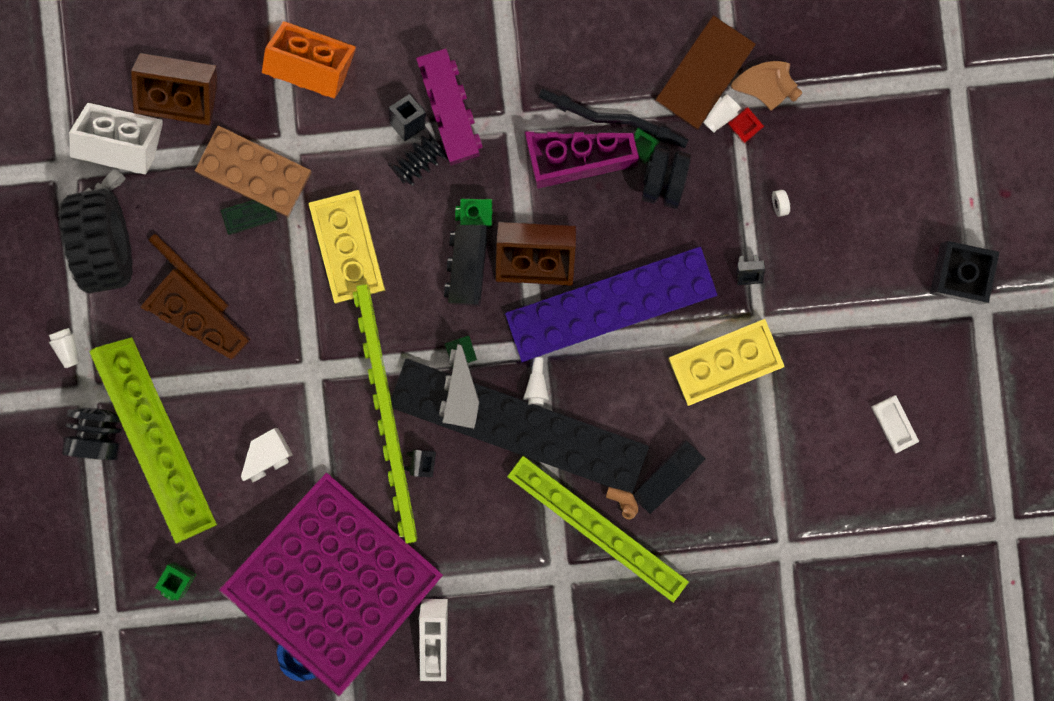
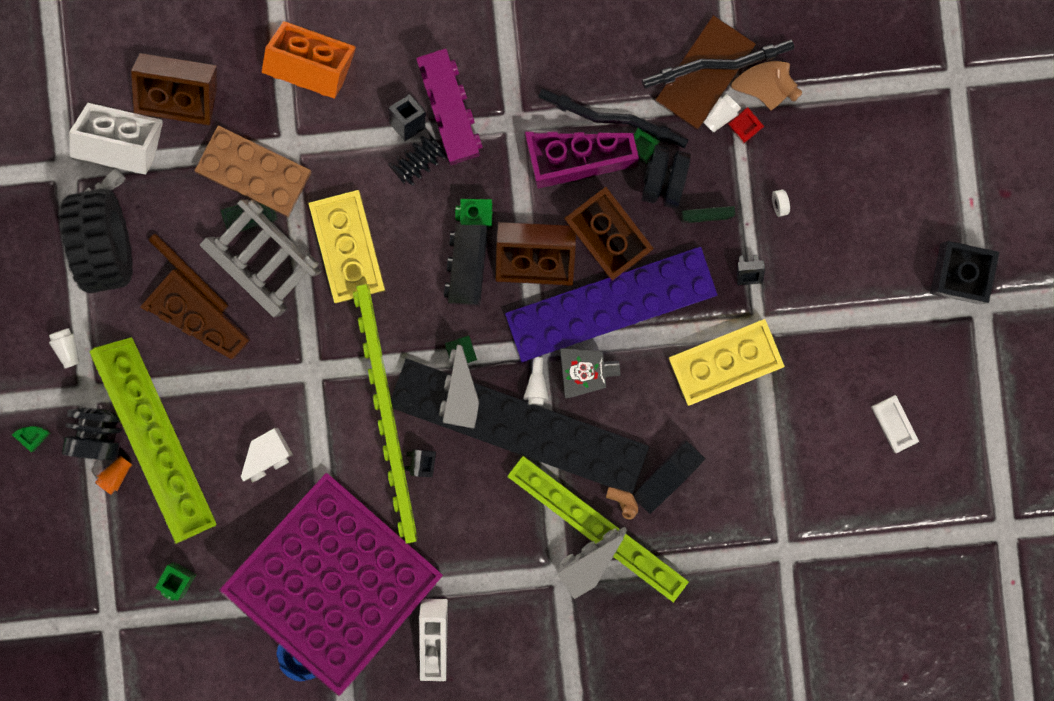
(31, 436): none -> green tile
(113, 476): none -> orange cone
(236, 265): none -> light grey fence
(584, 570): none -> light grey slope
(585, 371): none -> dark grey torso
(609, 233): none -> reddish brown slope
(707, 214): none -> clear green tile
(766, 53): none -> black bar

